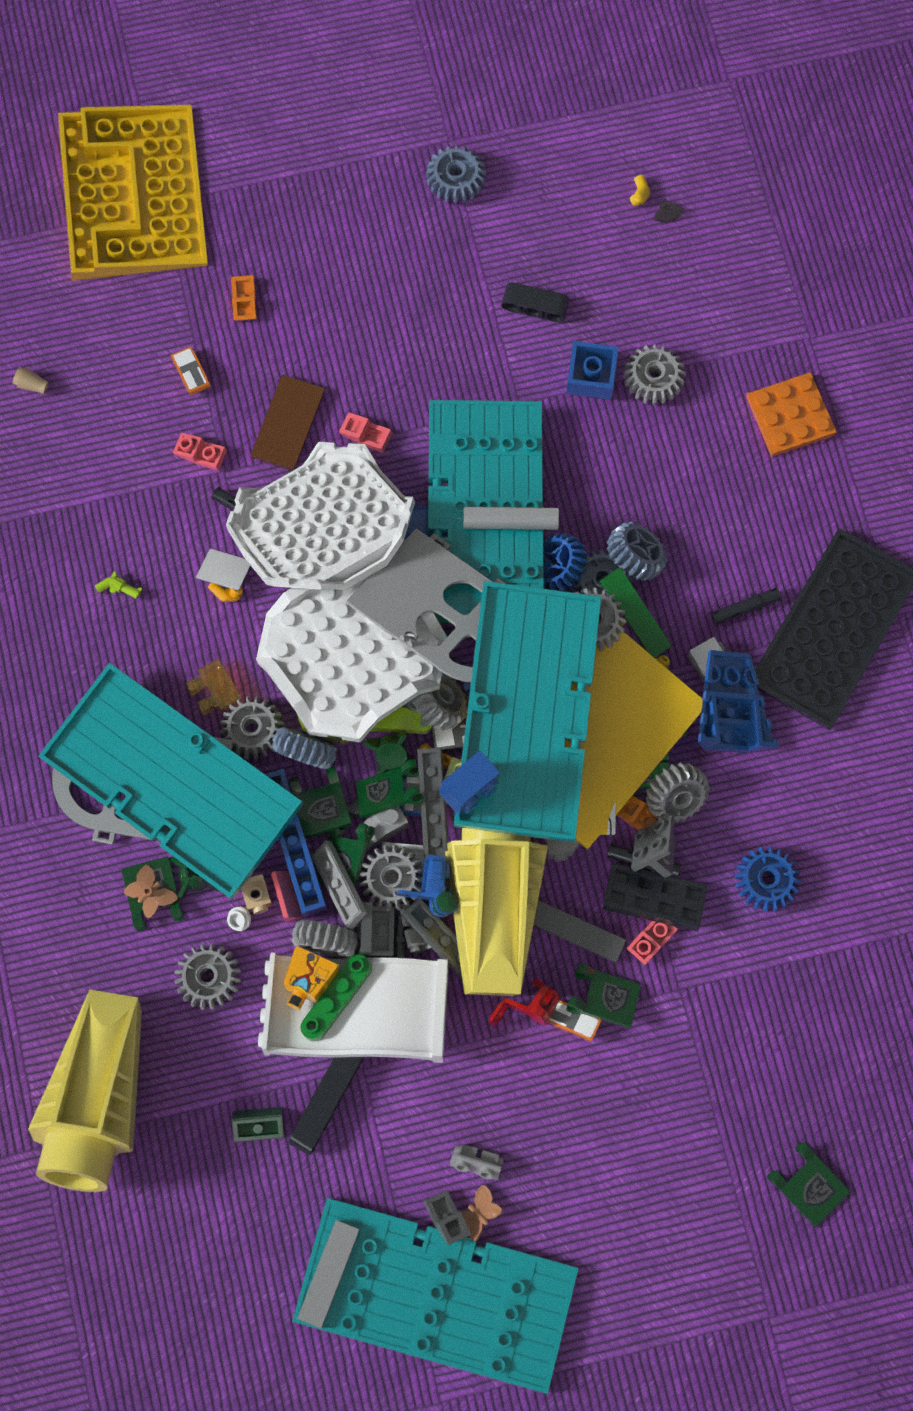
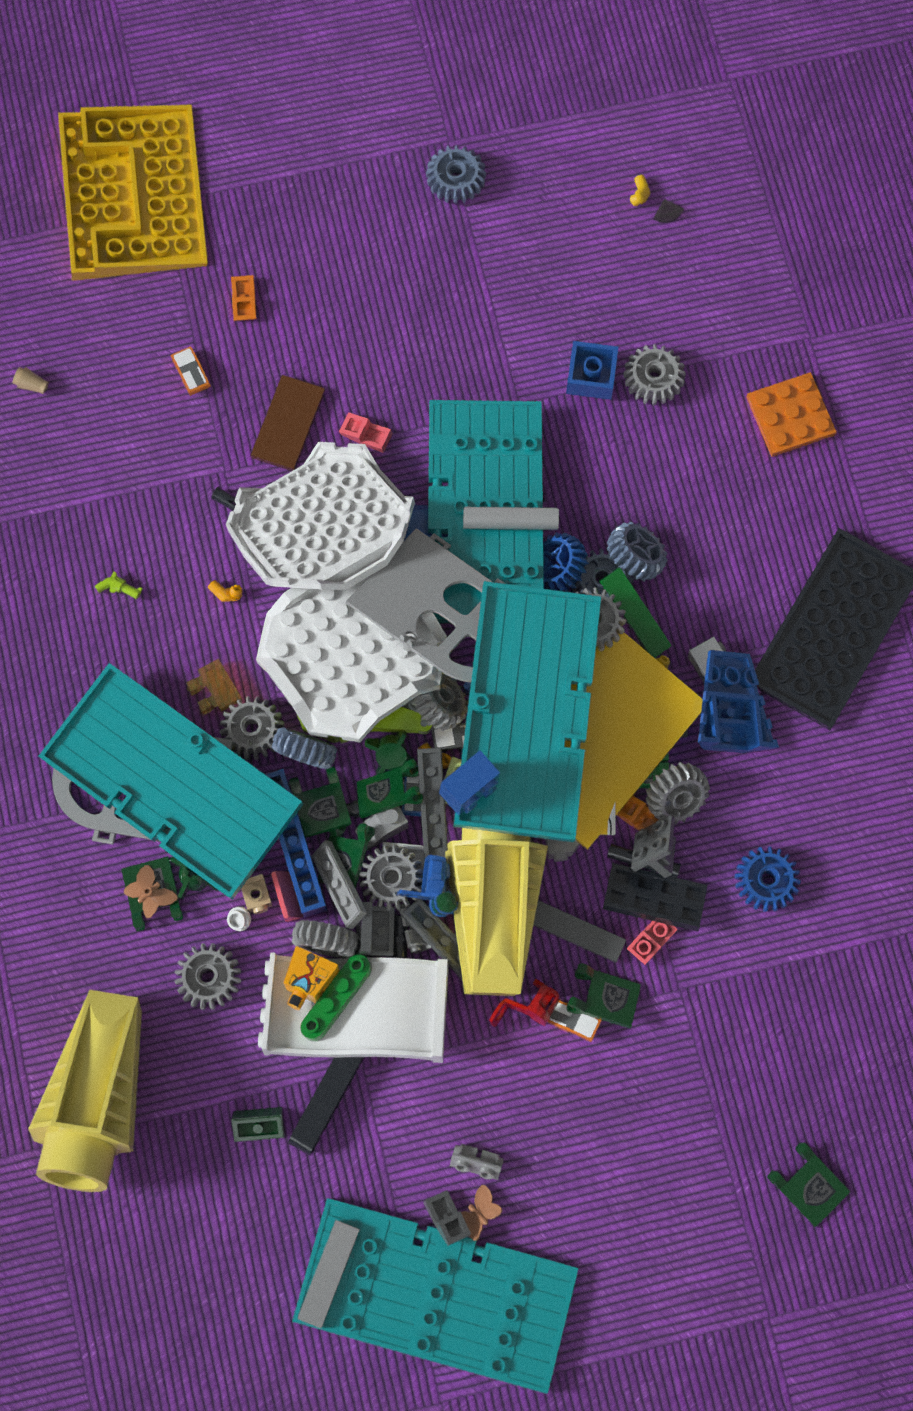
(200, 452): coral slope -> none
(223, 569): white sticker -> none
(535, 302): black beam -> none
(745, 606): black pin -> none

